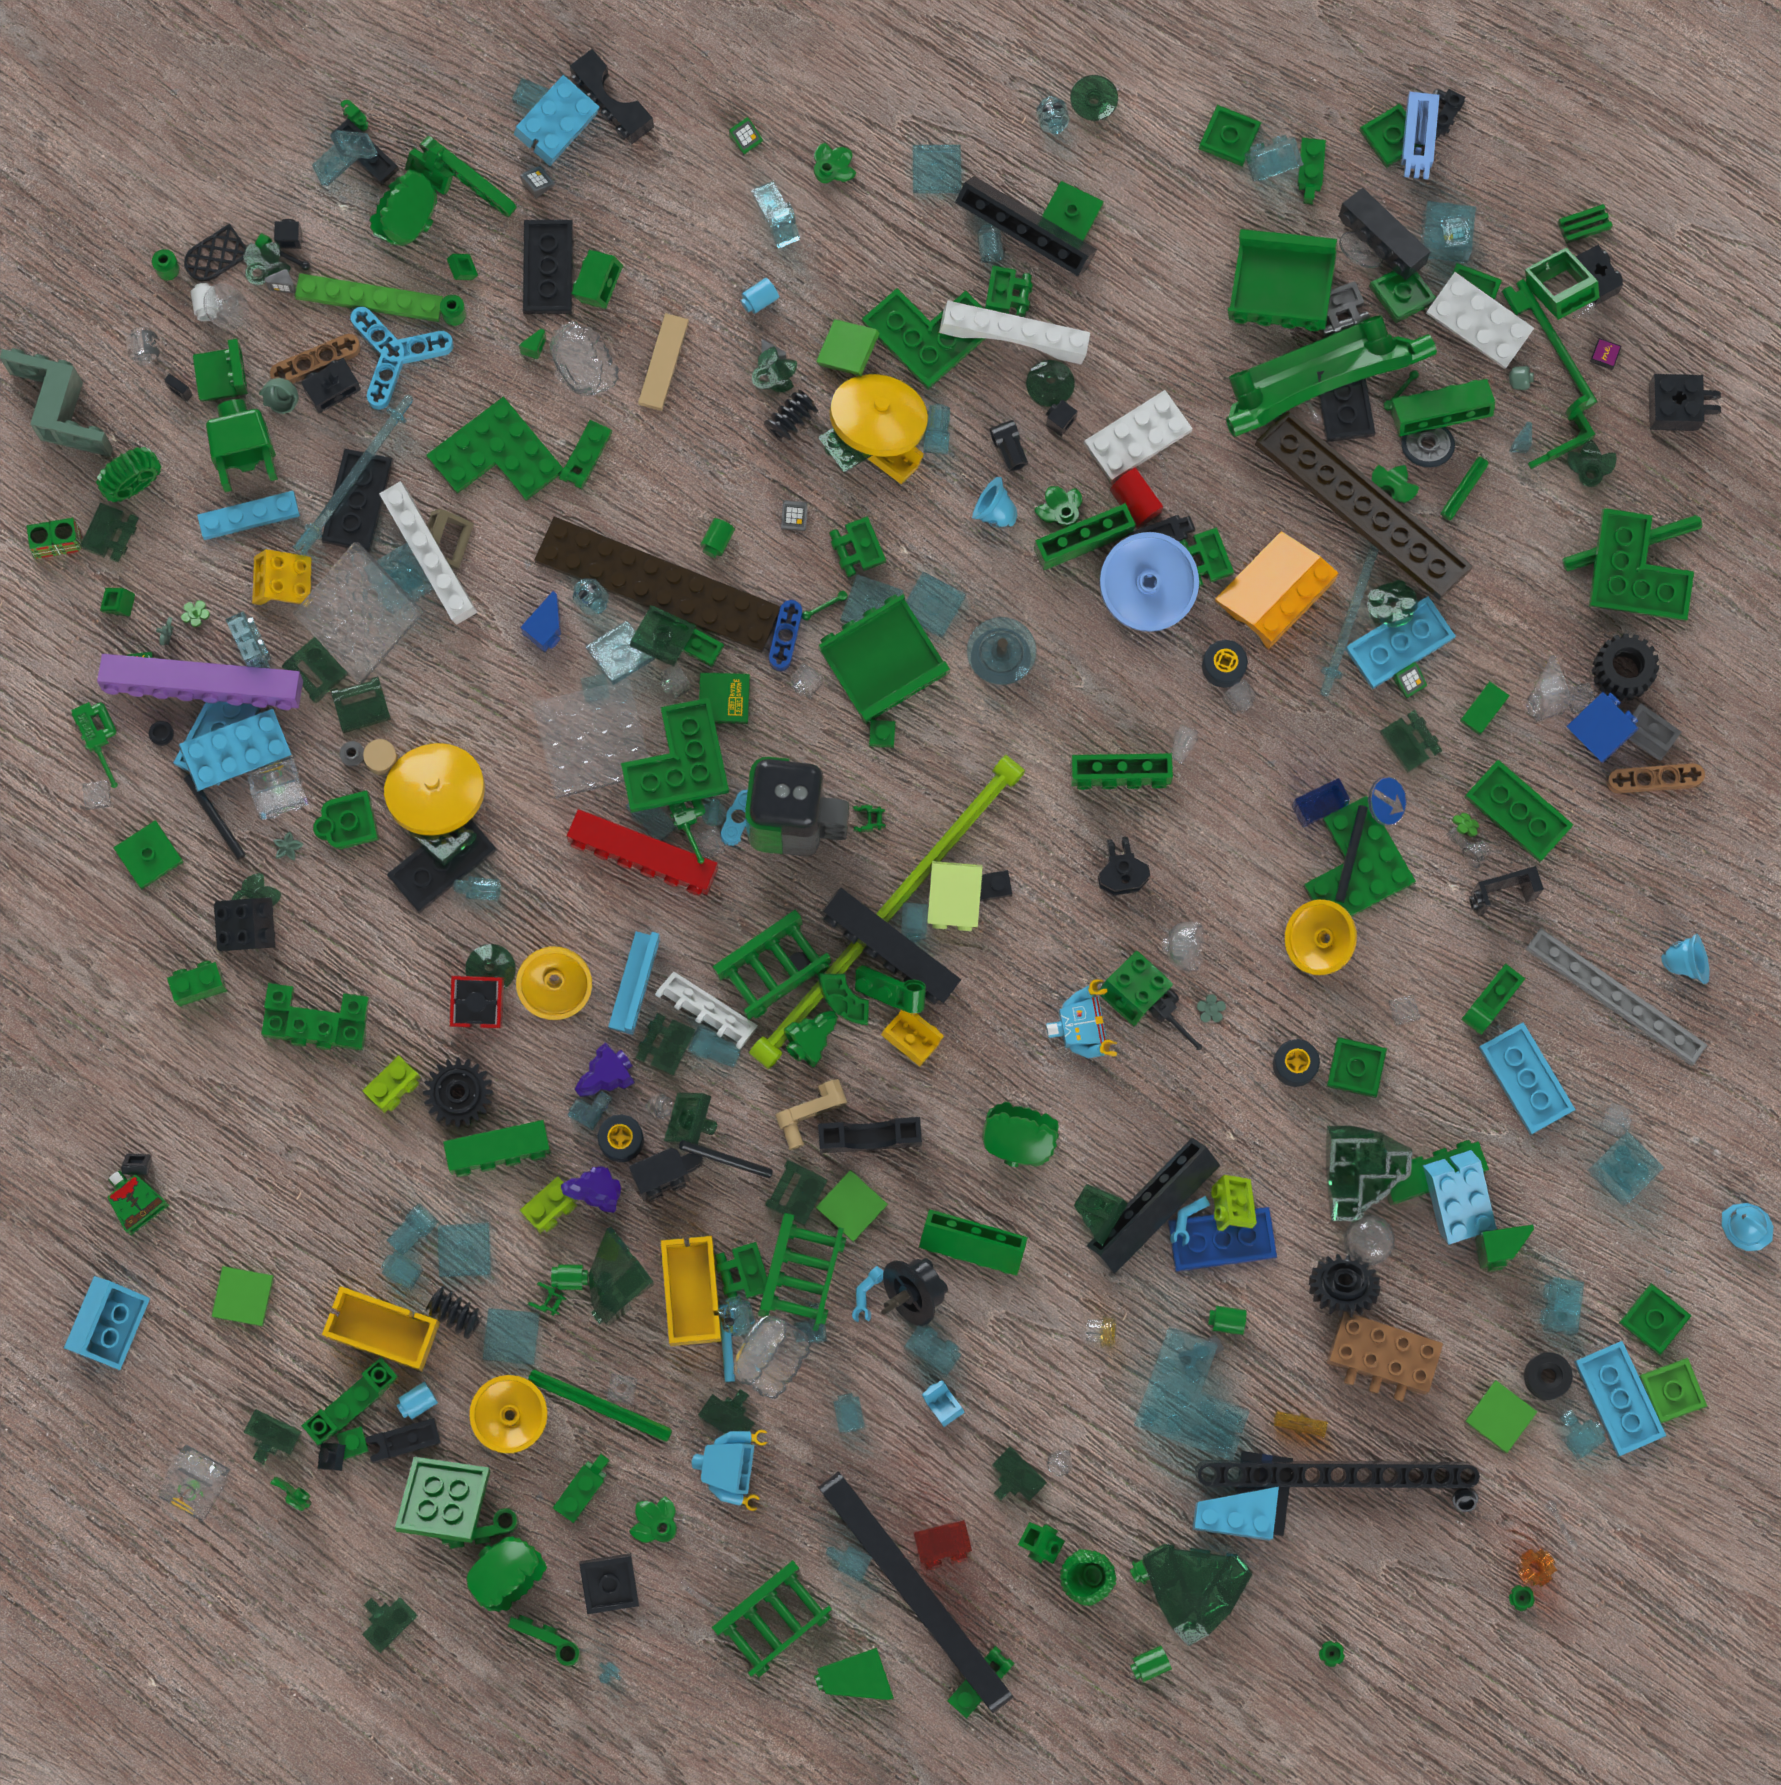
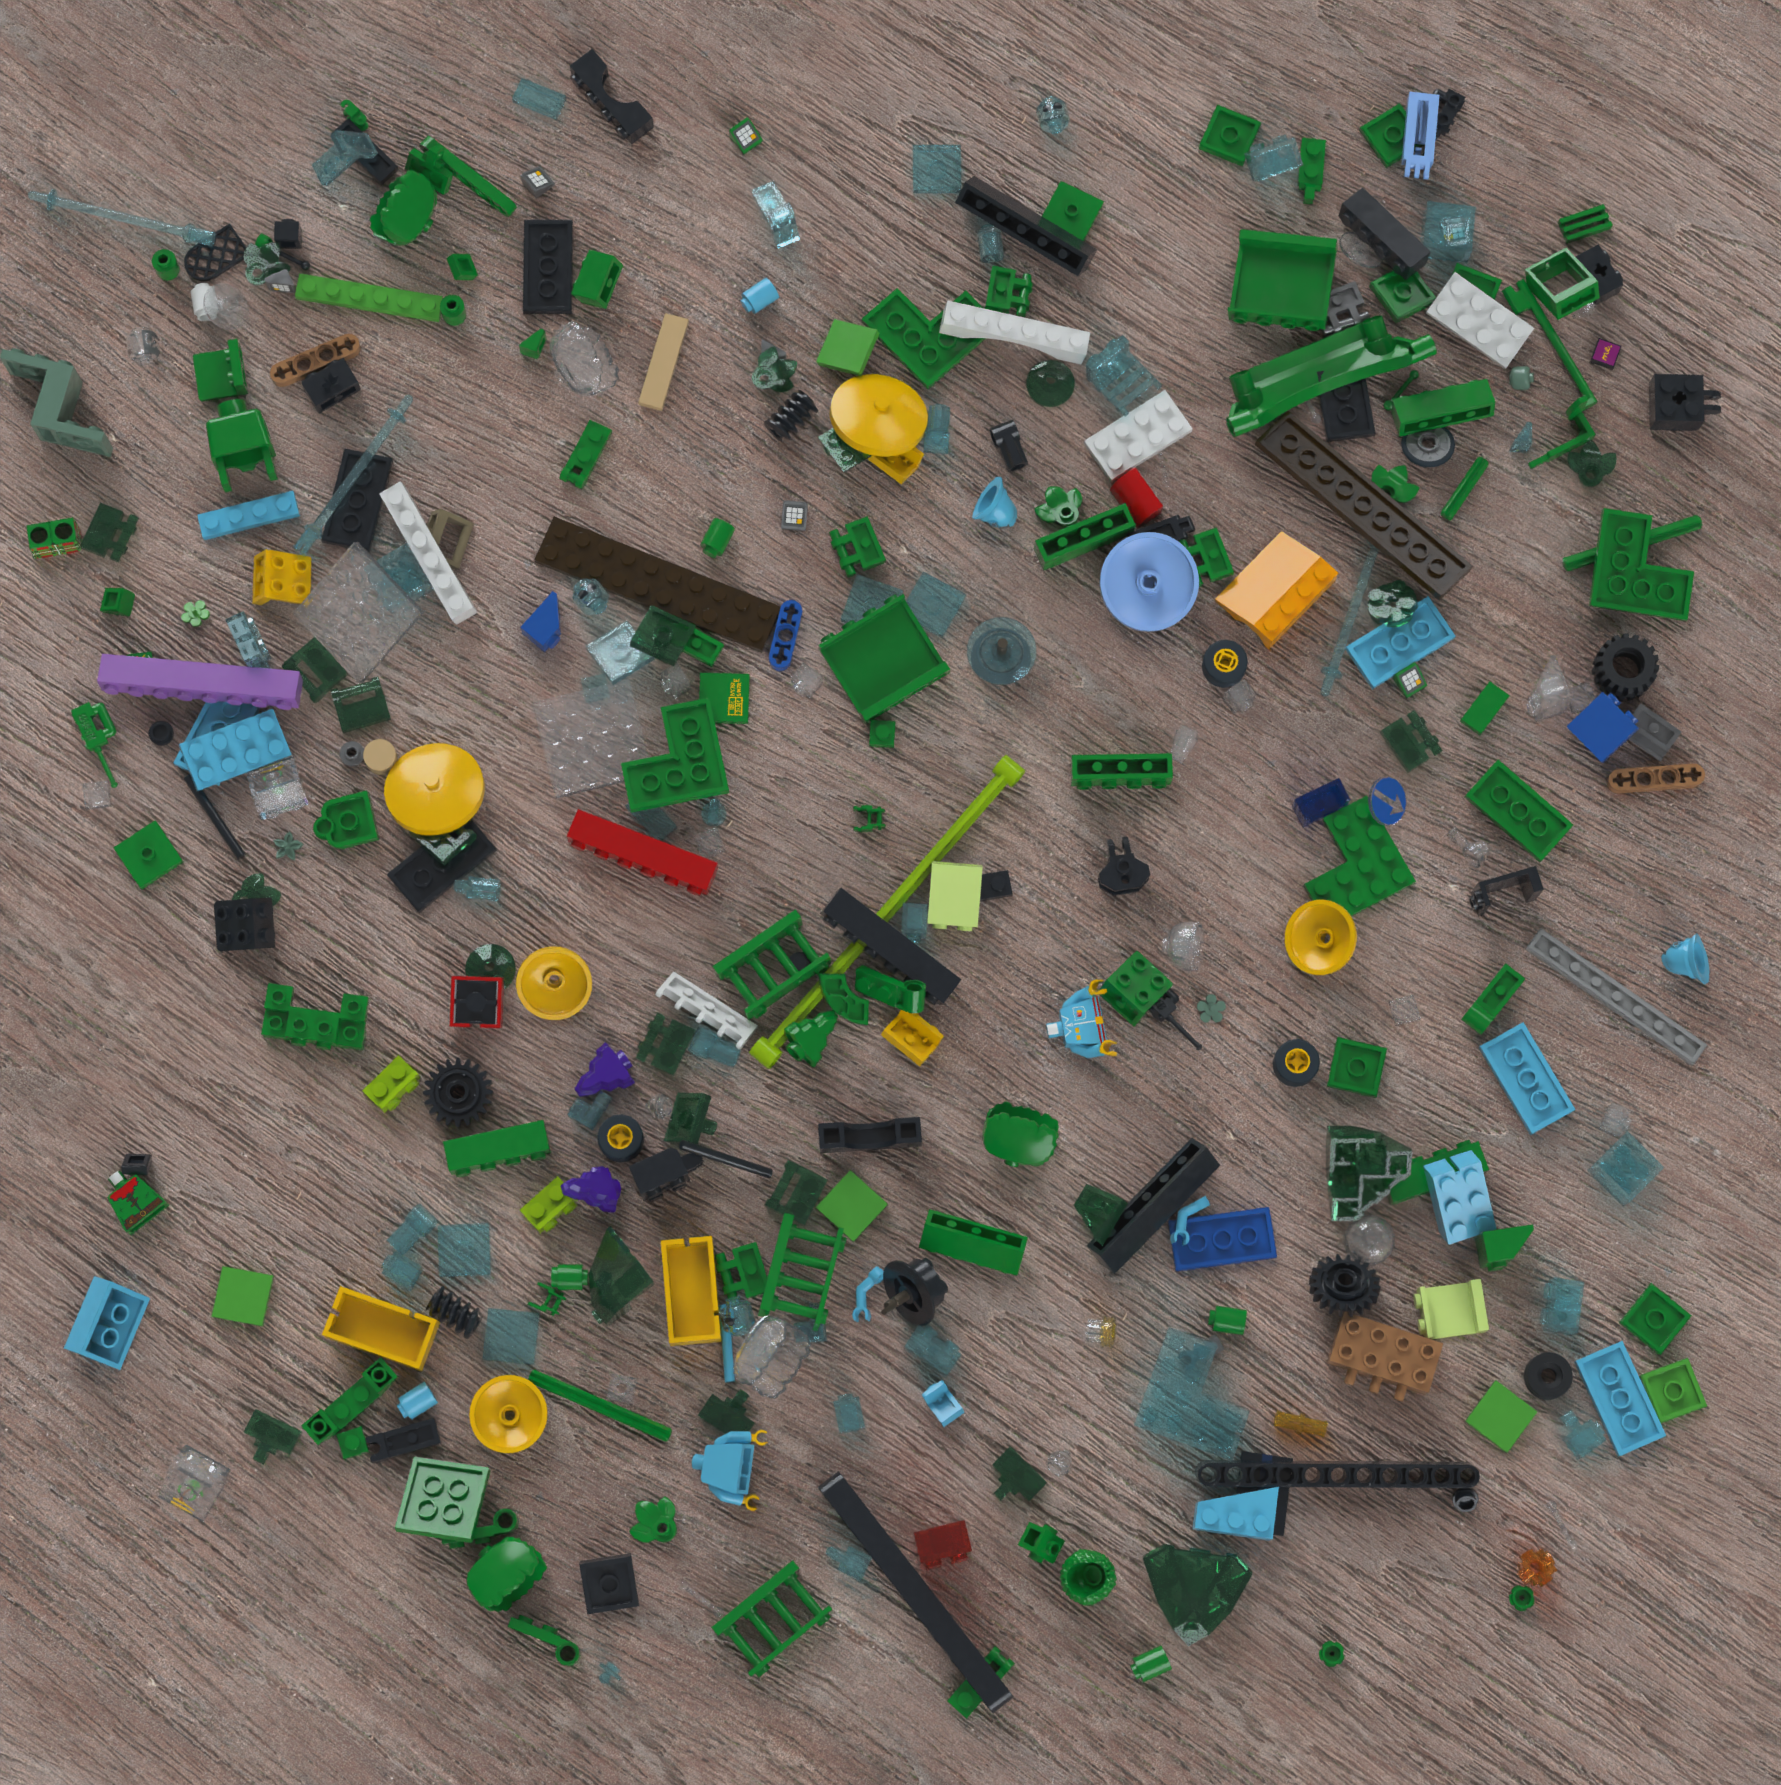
(128, 474): green gear -> none
(166, 632): sand green plant -> none
(178, 387): black tile -> none
(188, 232): none -> clear light blue bar
(196, 983): green brick -> none
(280, 395): sand green hair -> none
(295, 1497): green plate -> none
(331, 1456): black plate -> none
(387, 1622): clear green hinge -> none
(394, 363): medium azure piece -> none
(497, 439): green plate -> none
(556, 120): medium azure piece -> none
(582, 1489): green hinge -> none
(634, 982): medium azure fence -> none
(688, 816): green piece -> none
(732, 831): medium azure piece -> none
(789, 808): piece -> none
(831, 1099): tan beam -> none
(834, 161): green plate -> none
(842, 596): green hinge -> none
(855, 1677): green slope -> none
(1061, 417): black plate -> none
(1096, 88): clear green dish -> none
(1110, 364): none -> clear light blue plate
(1139, 1572): green plate -> none
(1233, 1202): lime bracket -> none
(1351, 854): black bar -> none
(1451, 1310): none -> yellowish green panel
(1466, 825): bright green plant -> none
(1747, 1226): medium azure piece -> none

